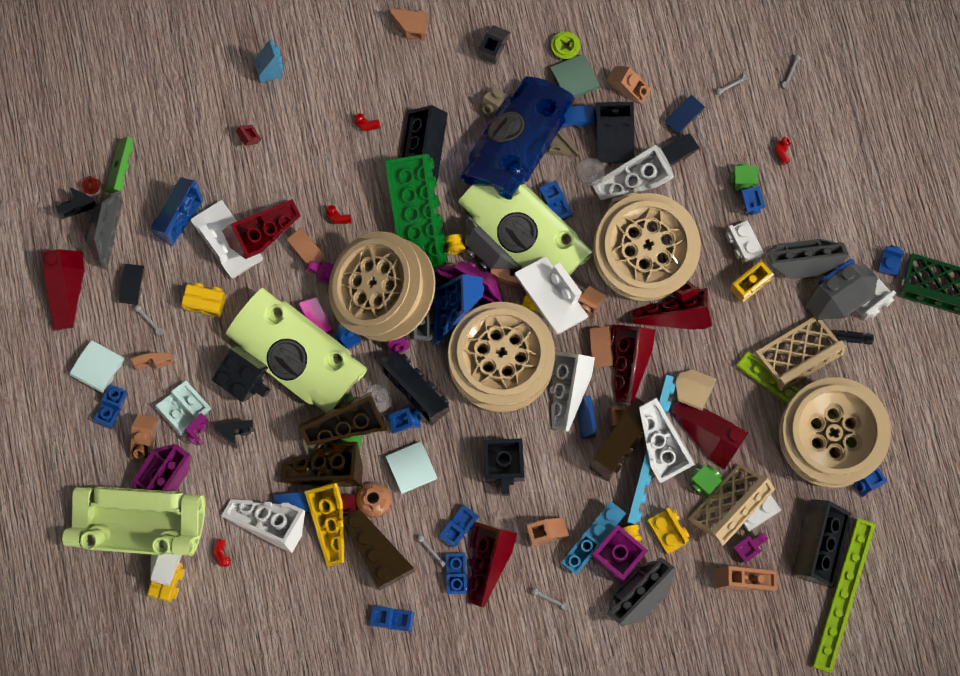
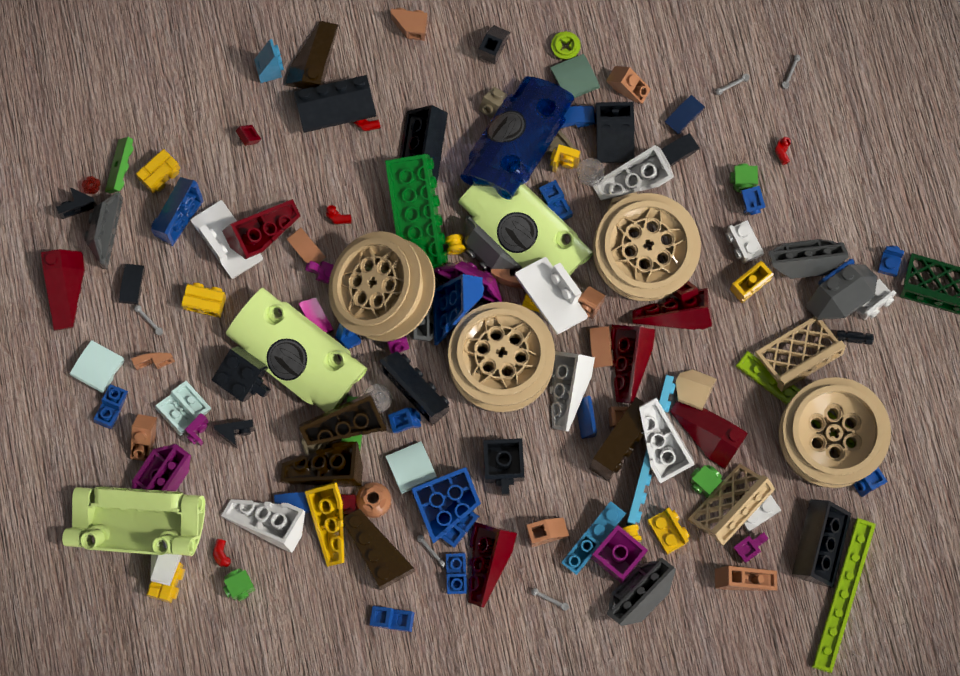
(158, 171): none -> yellow brick
(238, 585): none -> bright green brick
(313, 60): none -> dark brown wedge
(335, 103): none -> black slope
(445, 502): none -> blue wedge
(566, 156): none -> yellow bracket

